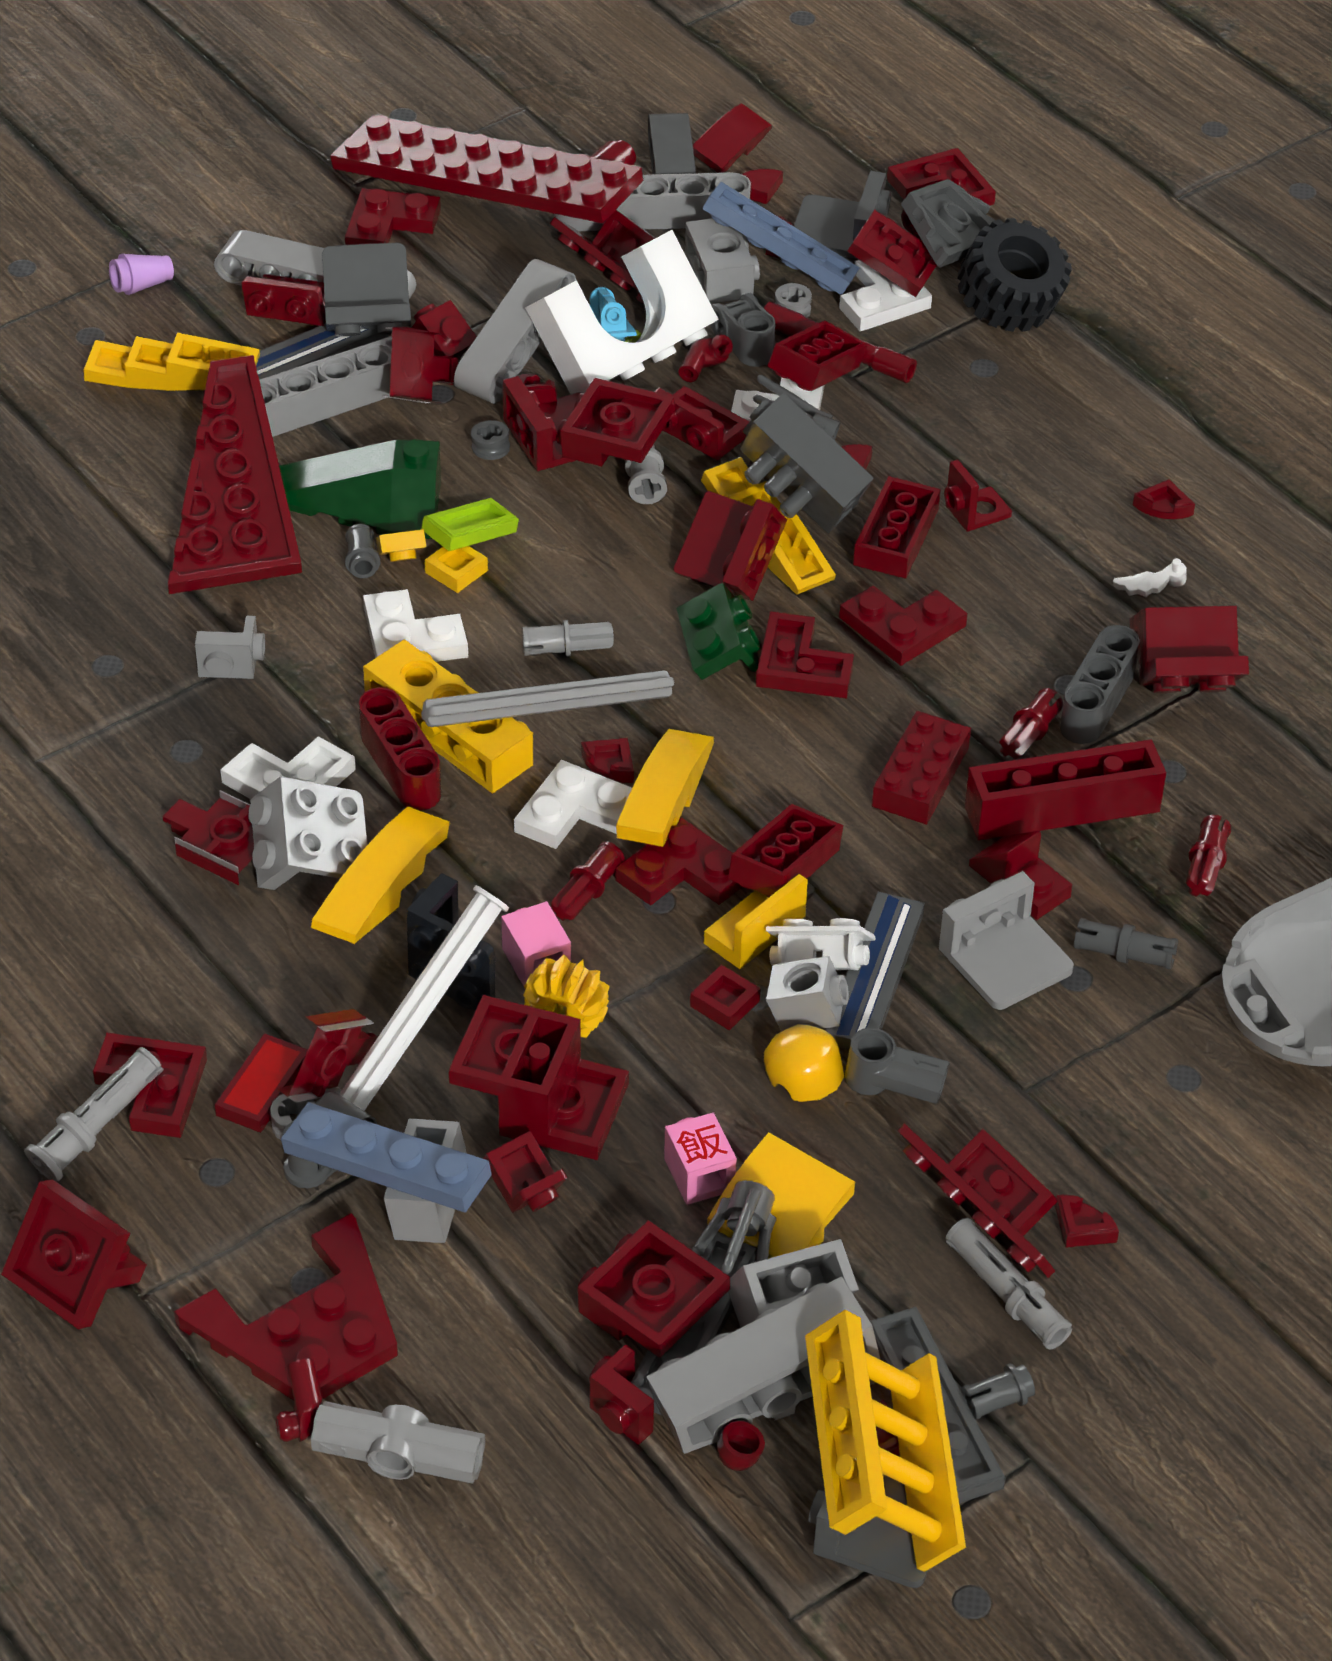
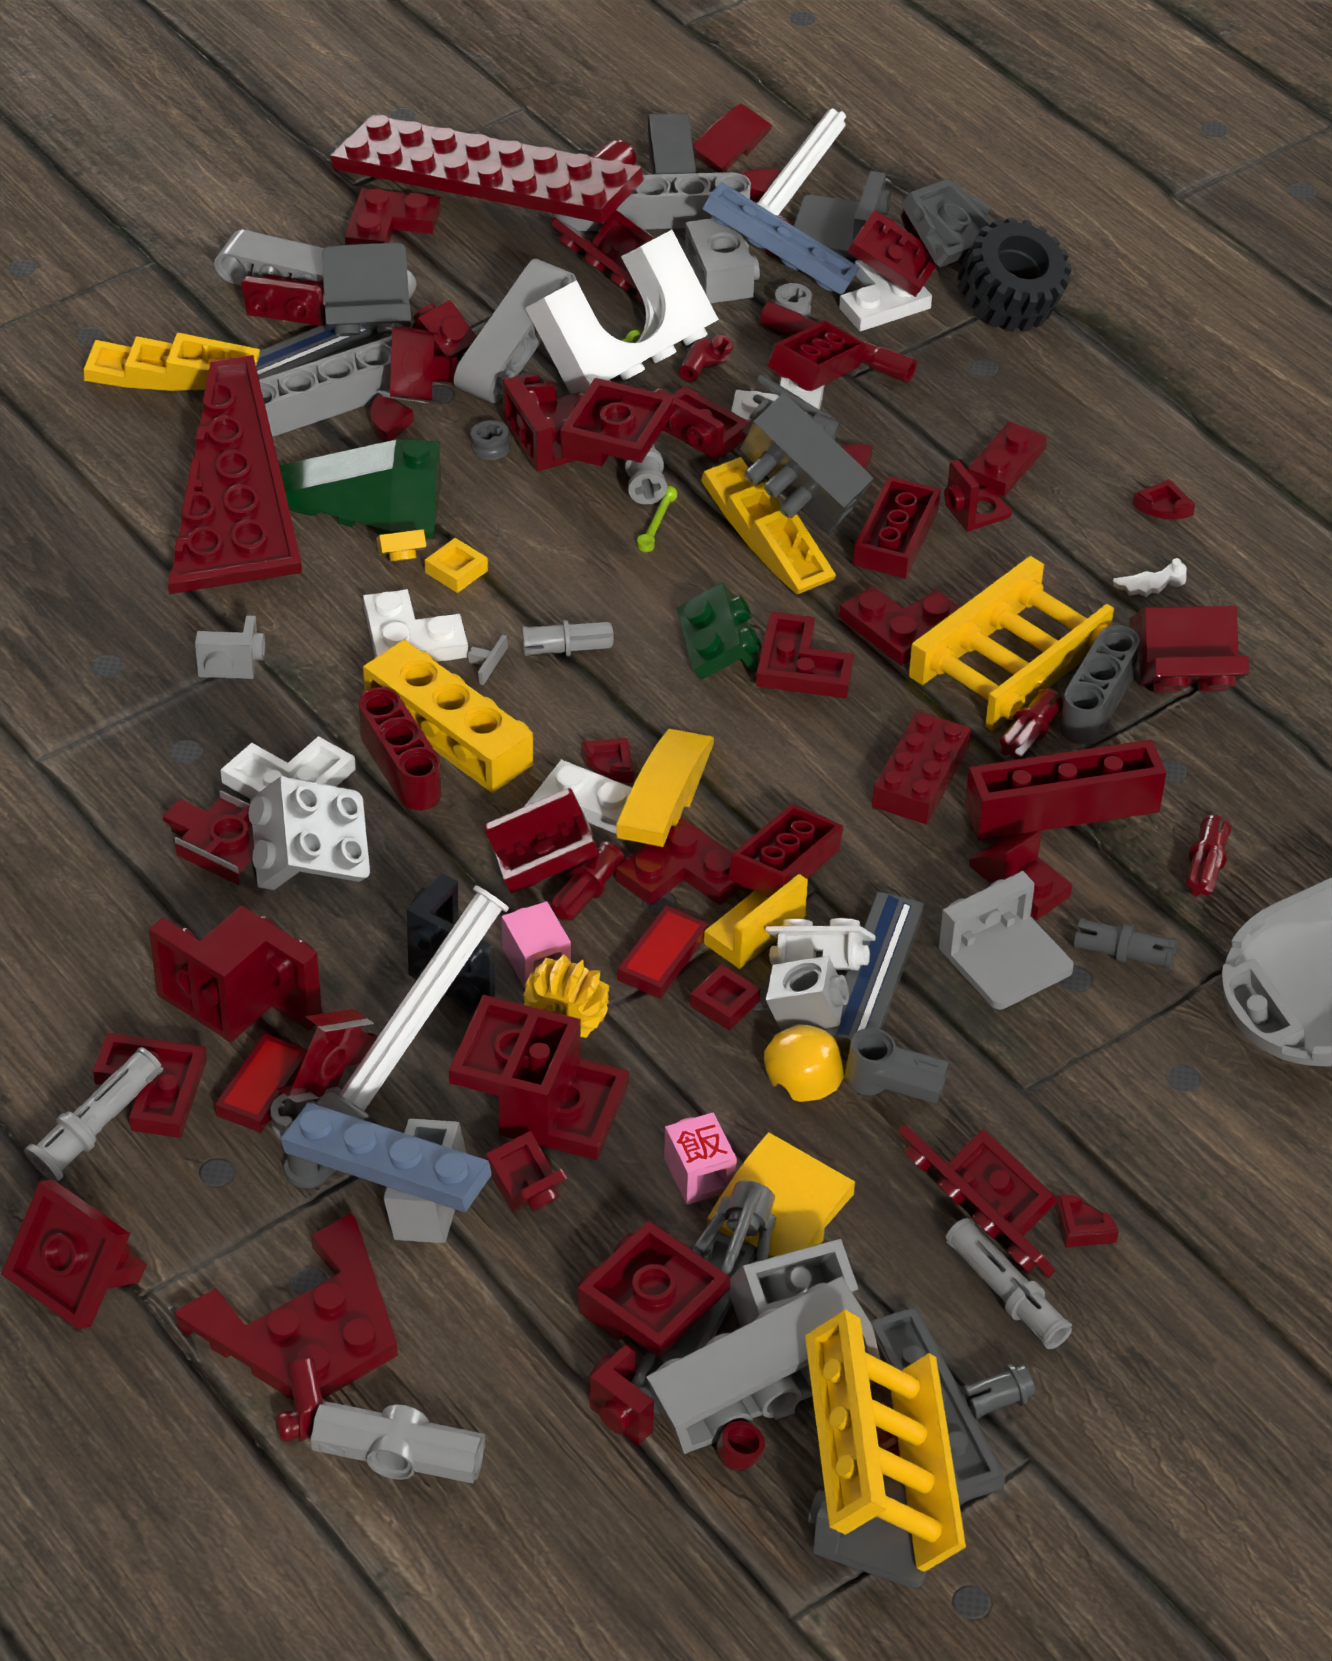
(137, 272): lavender cone -> none
(236, 973): none -> dark red bracket
(362, 557): dark grey pin -> none
(378, 874): yellow slope -> none
(389, 418): none -> dark red tile
(470, 524): lime tile -> none
(487, 658): none -> light grey piece
(541, 840): none -> dark red bracket
(546, 698): light grey axle -> none
(610, 314): medium azure hinge -> none
(646, 541): none -> lime hinge
(662, 952): none -> tile
(730, 544): dark red bracket -> none
(748, 328): dark grey piece -> none
(803, 162): none -> white axle
(939, 167): dark red plate -> none
(996, 609): none -> yellow fence
(1007, 458): none -> dark red plate

